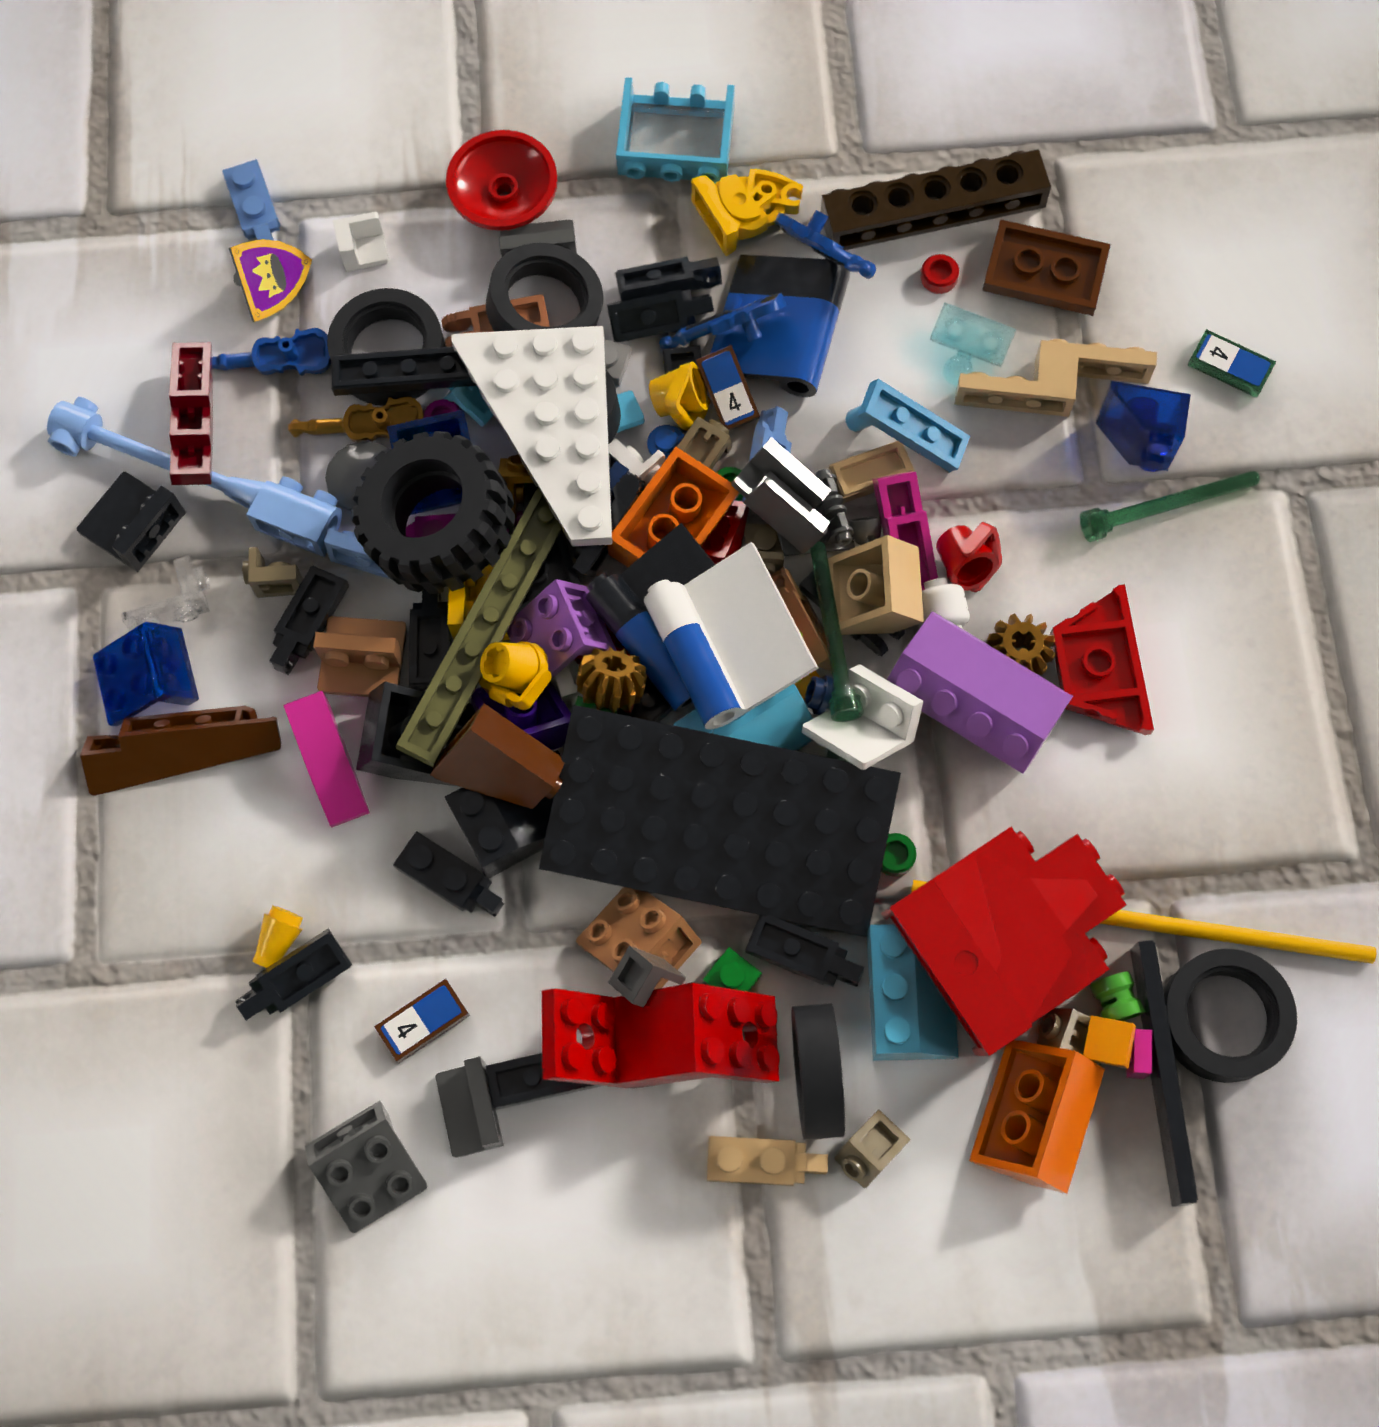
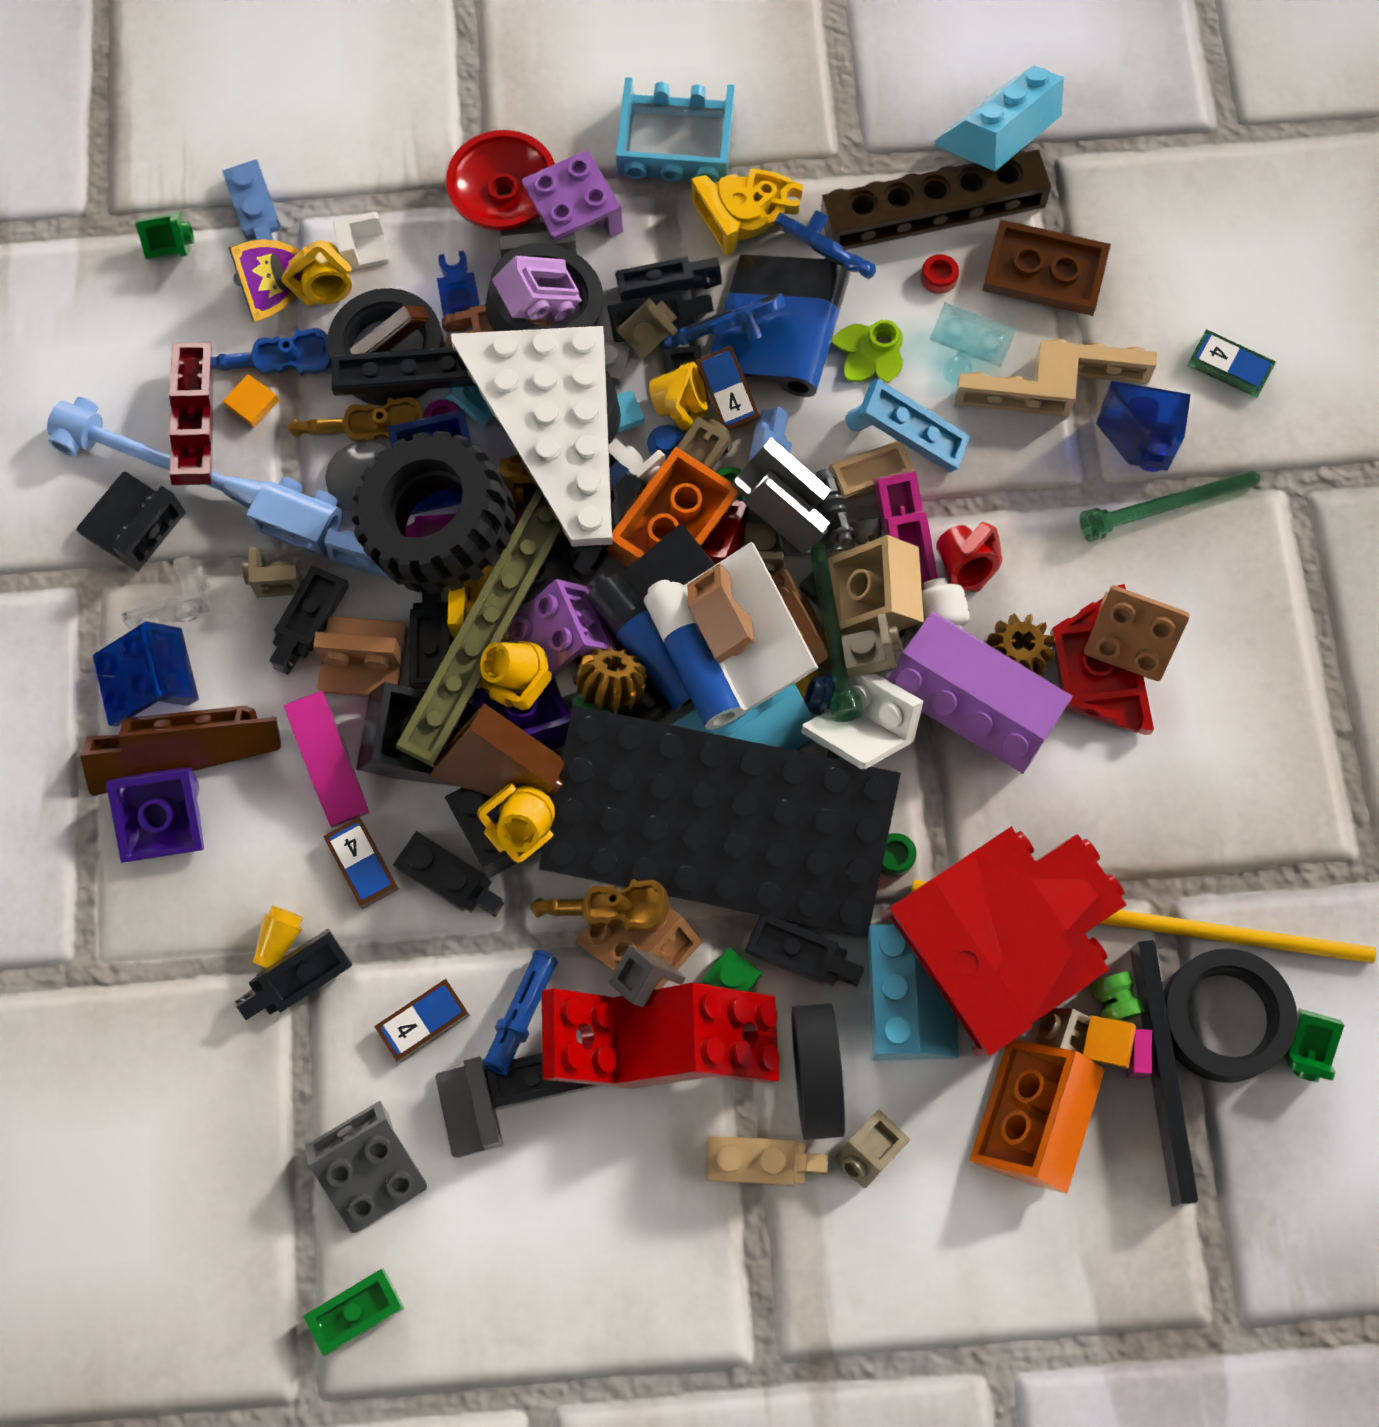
(156, 814): none -> dark purple slope
(165, 235): none -> green bracket
(251, 400): none -> light orange tile
(324, 274): none -> yellow piece
(353, 1312): none -> green plate
(361, 862): none -> tile
(392, 330): none -> reddish brown tile
(458, 287): none -> clear blue plate
(513, 1027): none -> blue pin
(522, 823): none -> yellow piece
(549, 298): none -> lavender window
(573, 197): none -> medium lavender bracket
(639, 906): none -> pearl gold piece
(648, 327): none -> dark tan bracket
(718, 615): none -> medium nougat slope
(866, 354): none -> lime plate
(871, 649): none -> dark tan bracket
(1006, 119): none -> medium azure slope
(1136, 633): none -> medium nougat bracket
(1314, 1046): none -> green bracket

